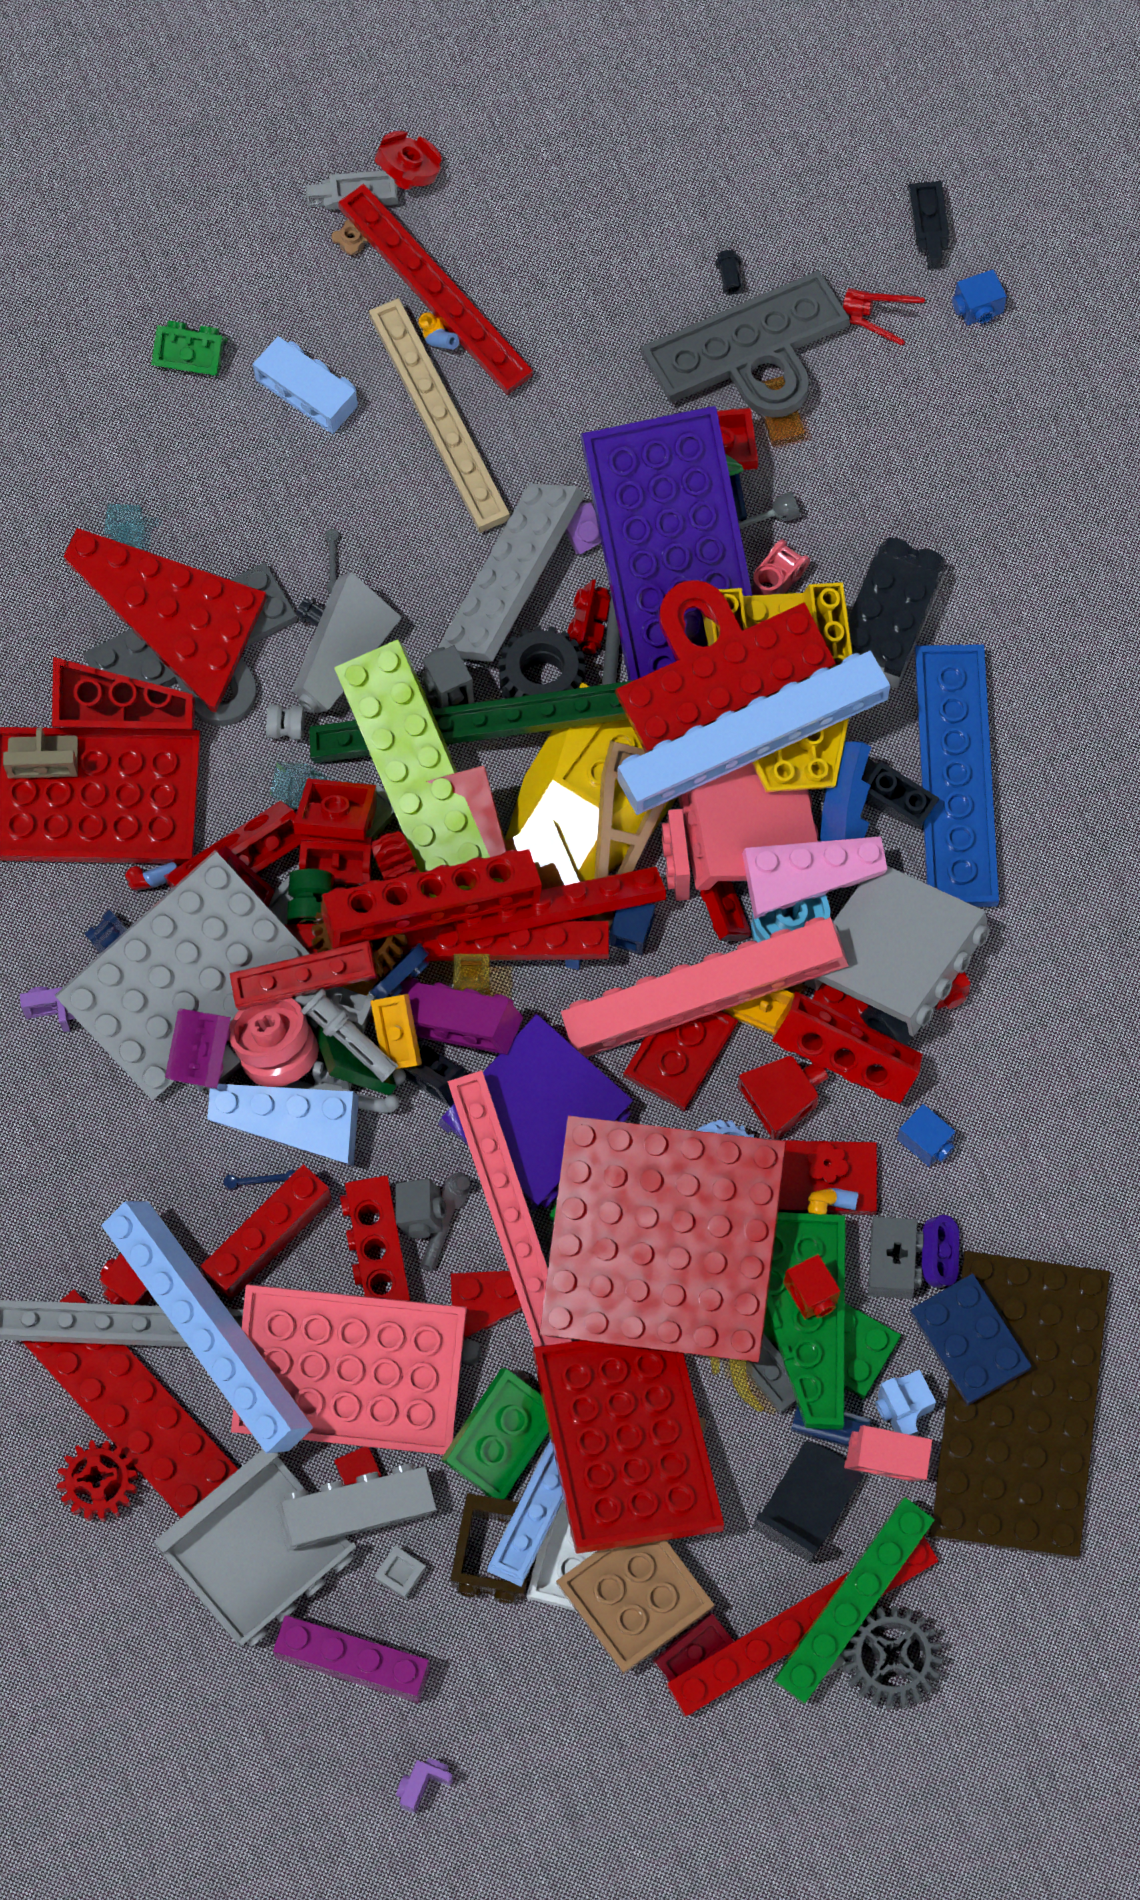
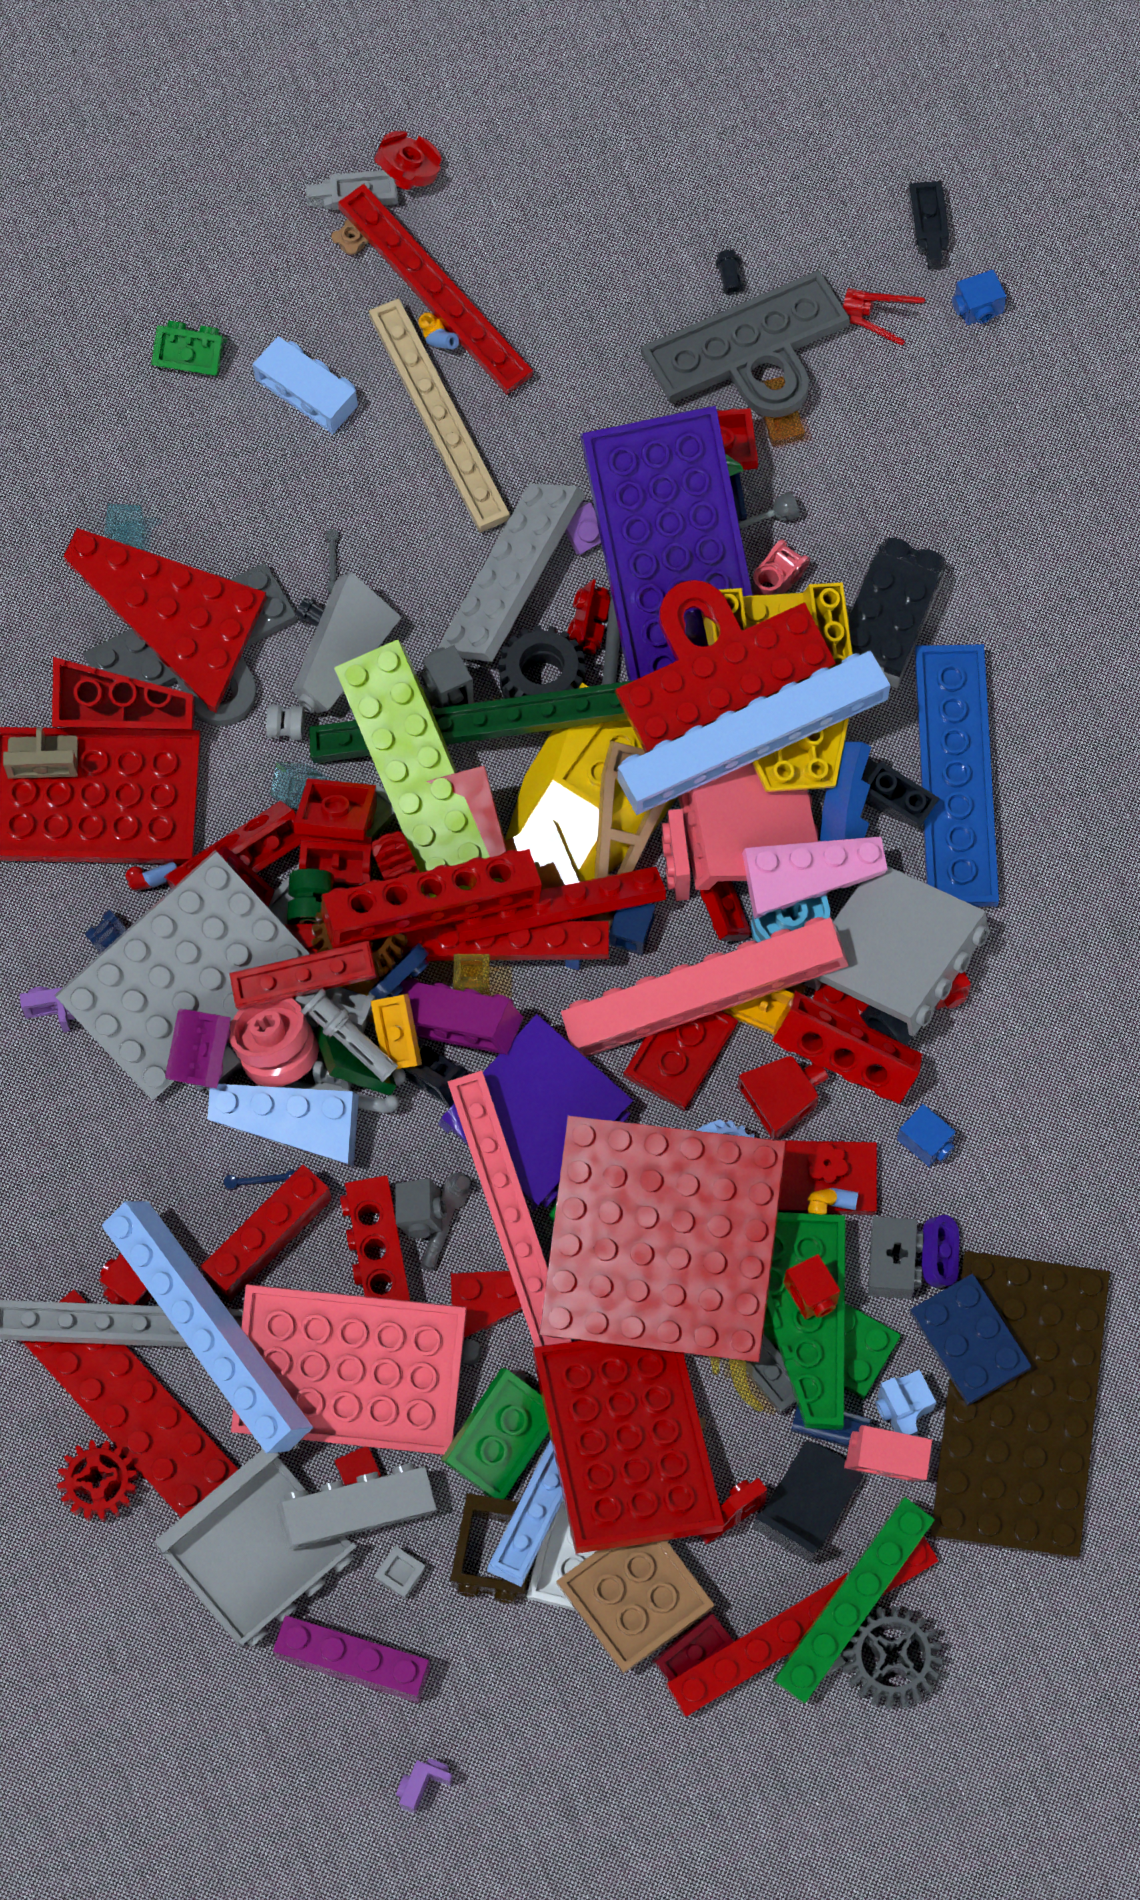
(744, 1501): none -> red wing

